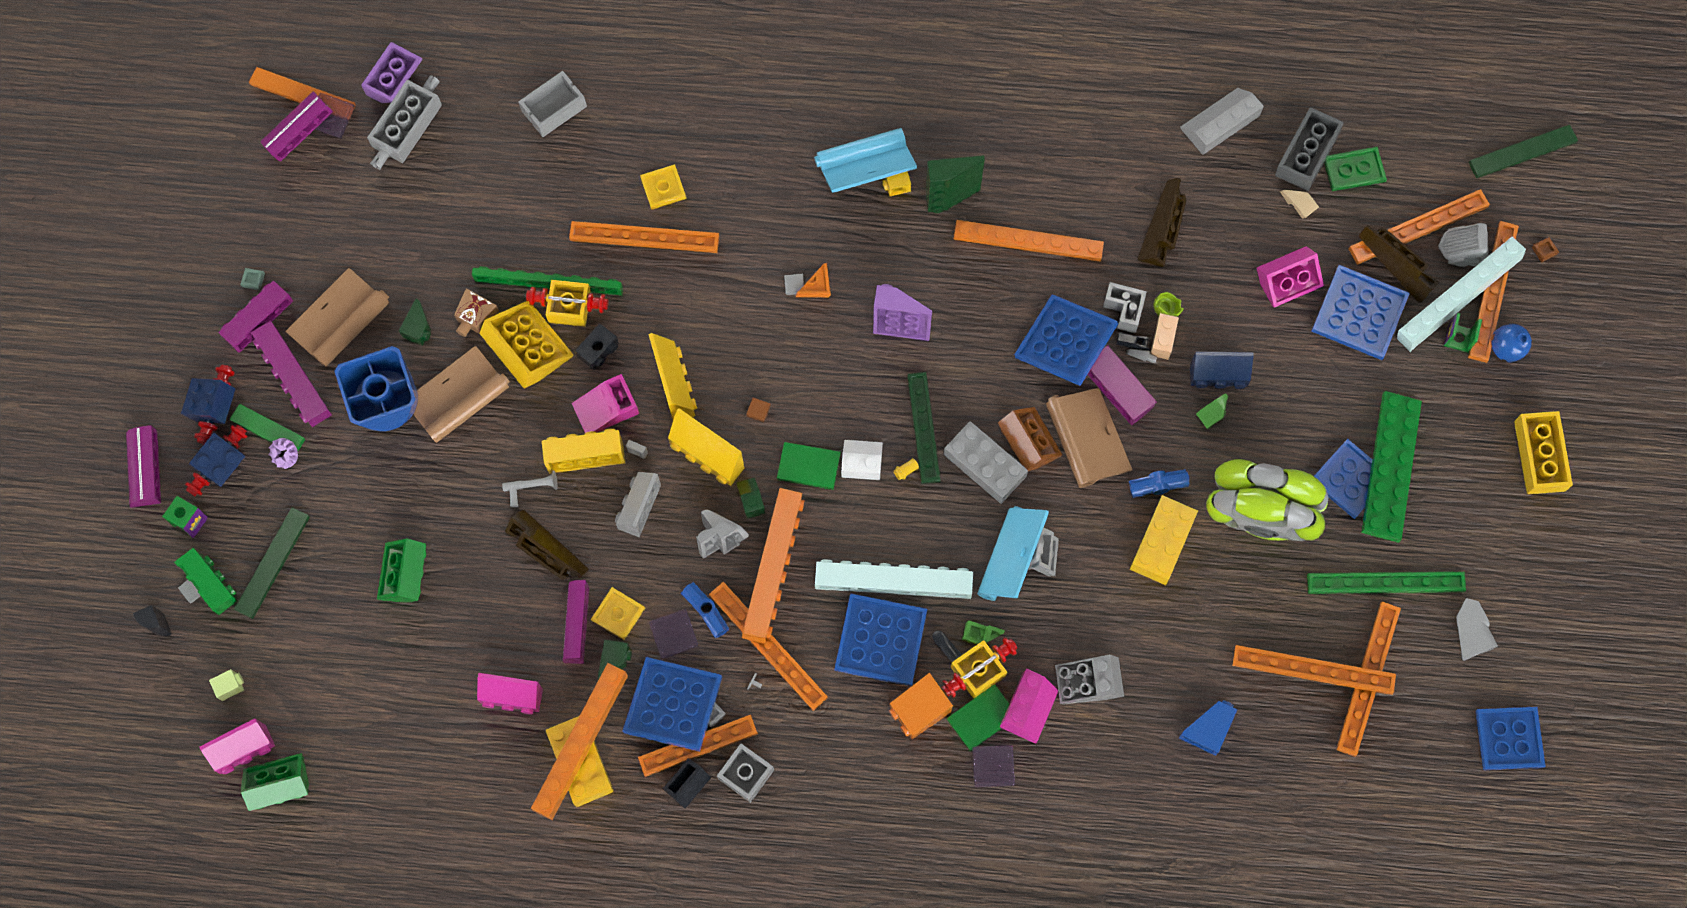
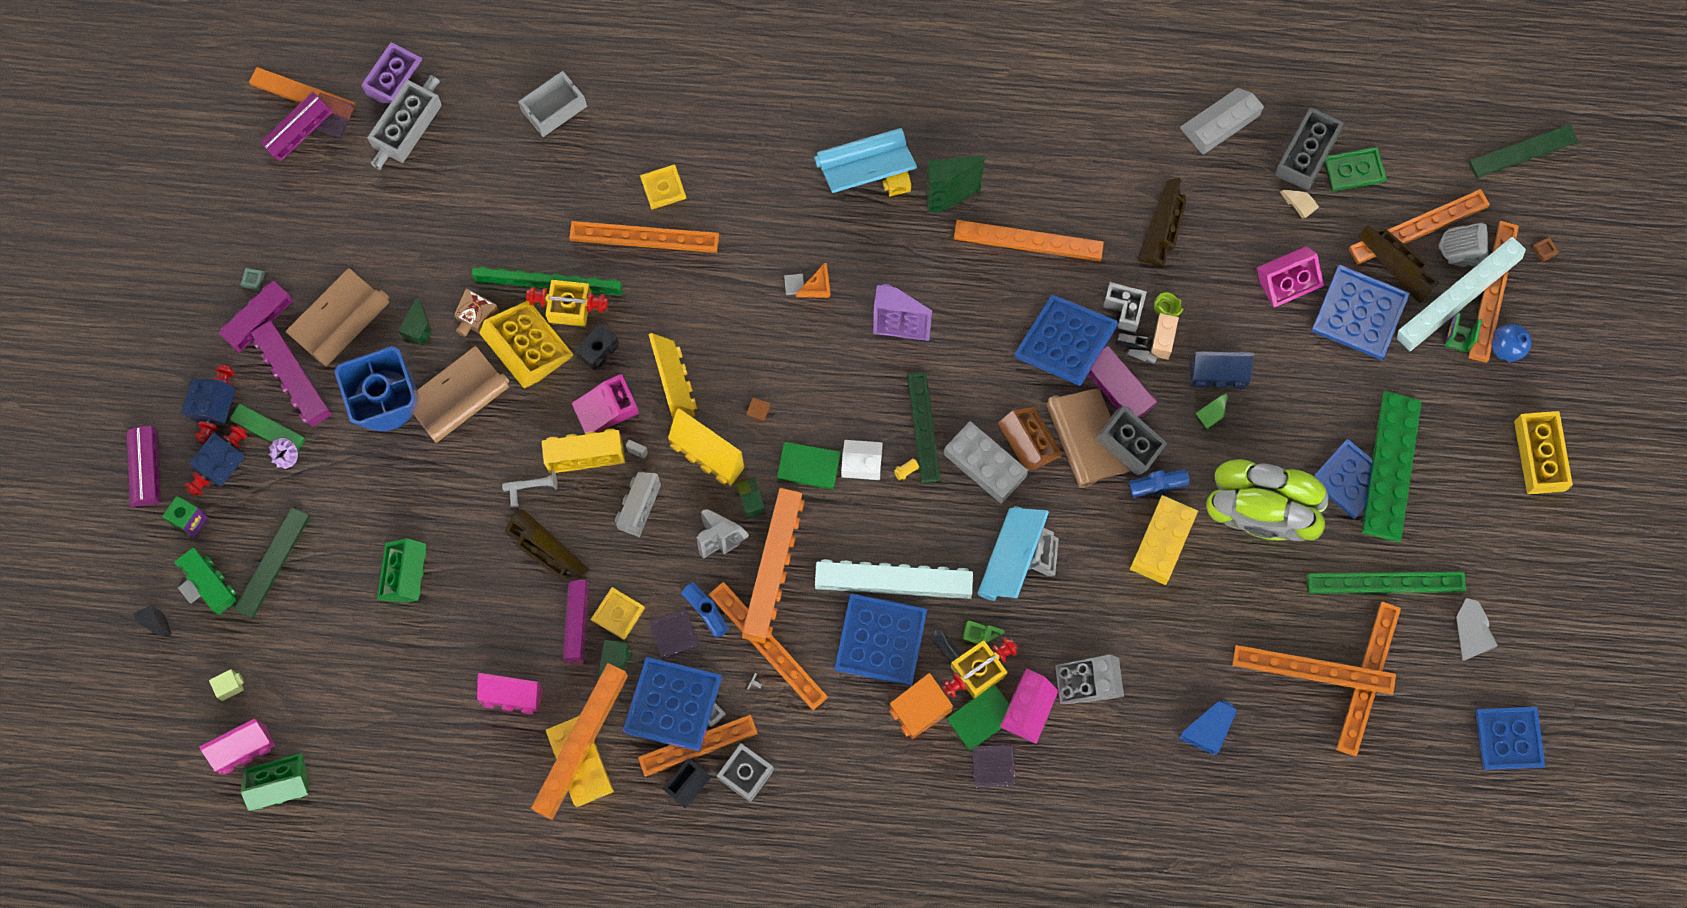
(1130, 440): none -> dark grey brick

